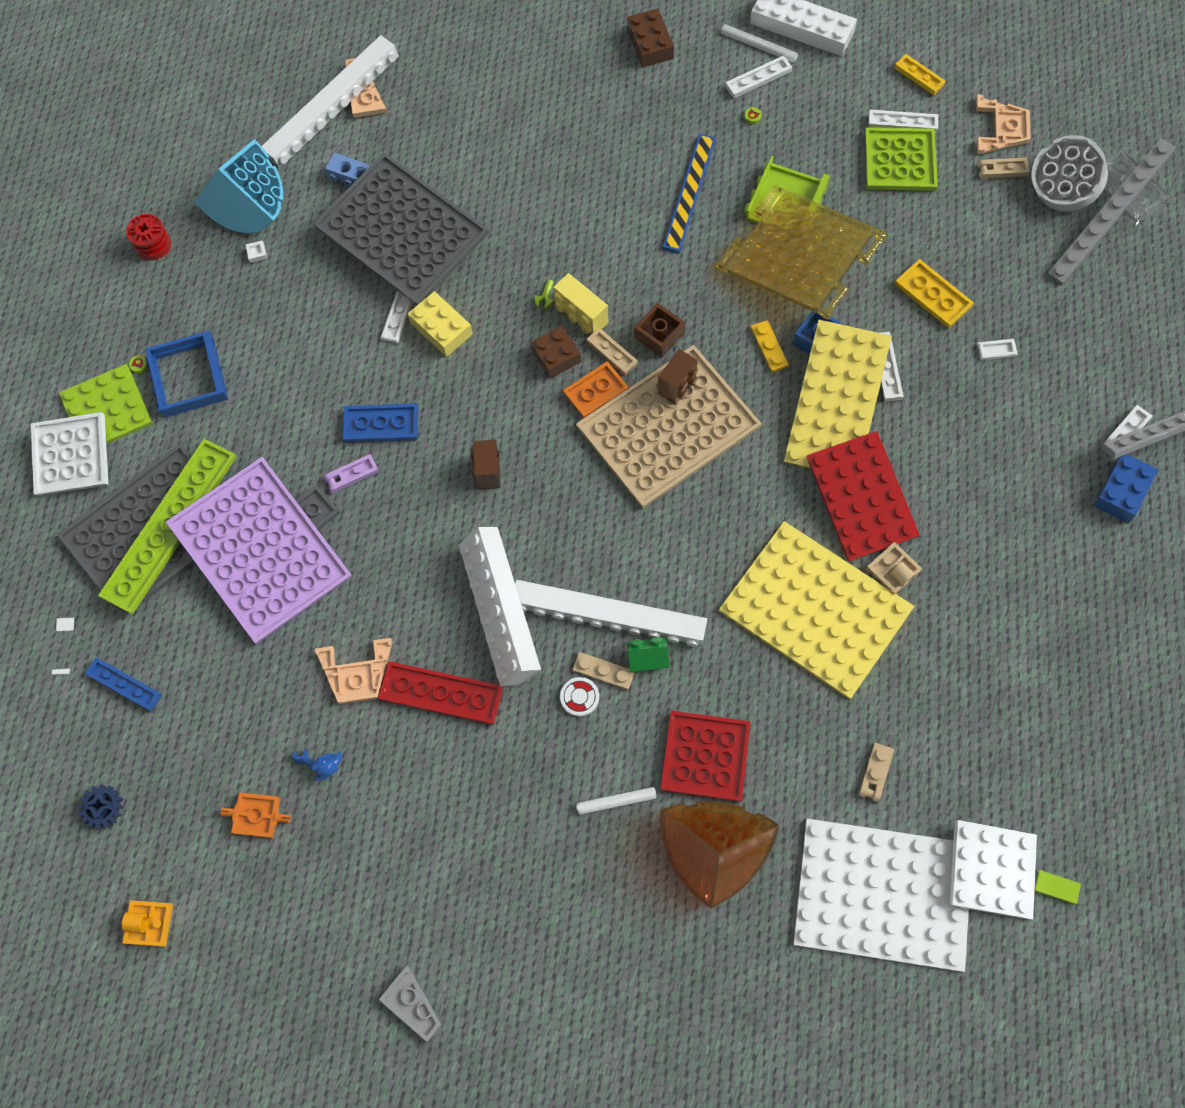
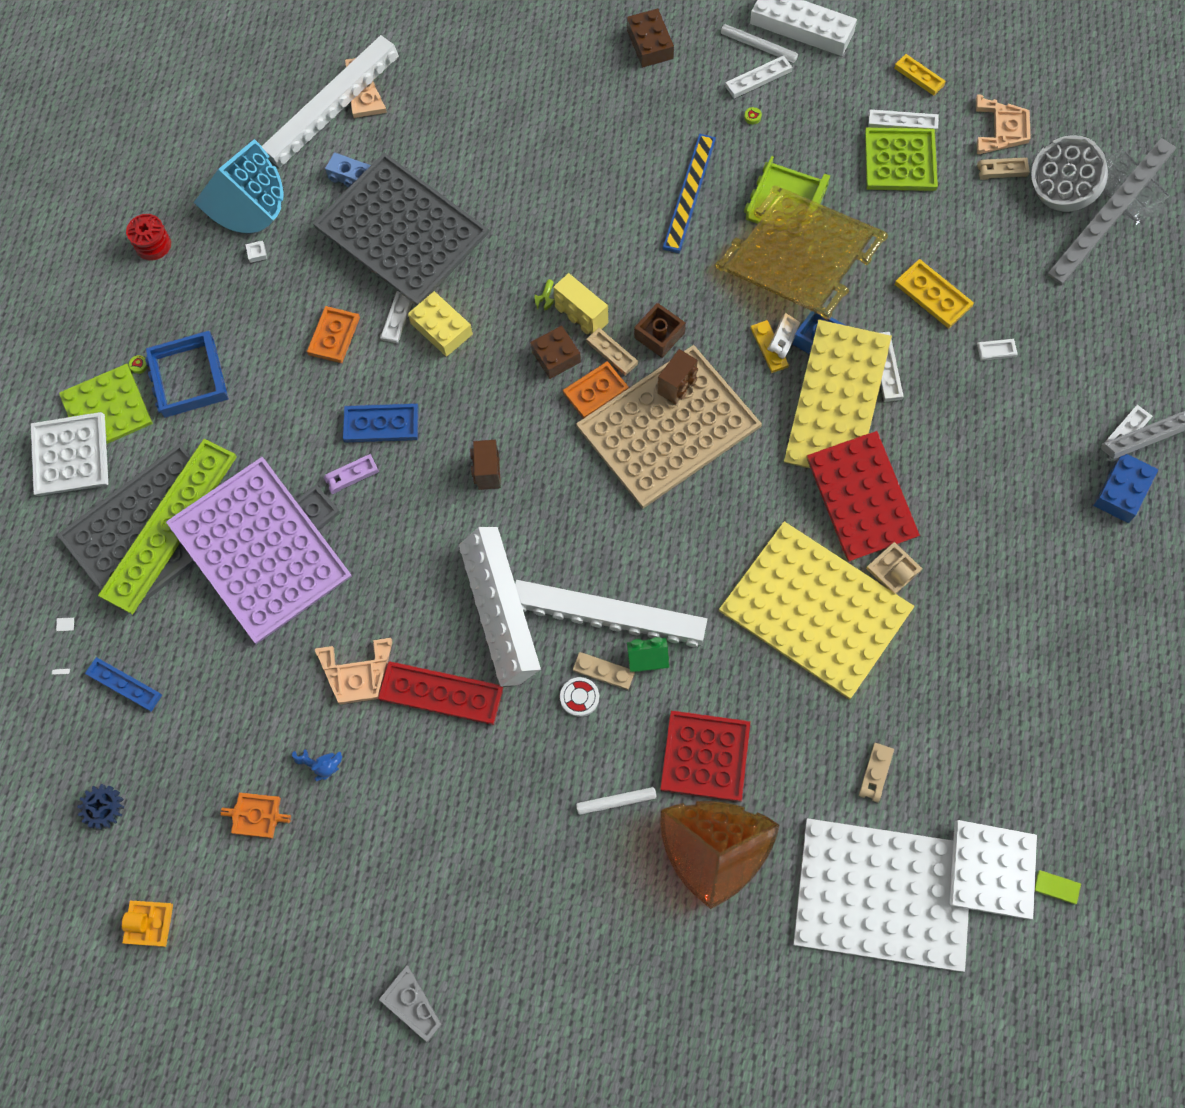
(333, 334): none -> orange plate
(784, 335): none -> white plate

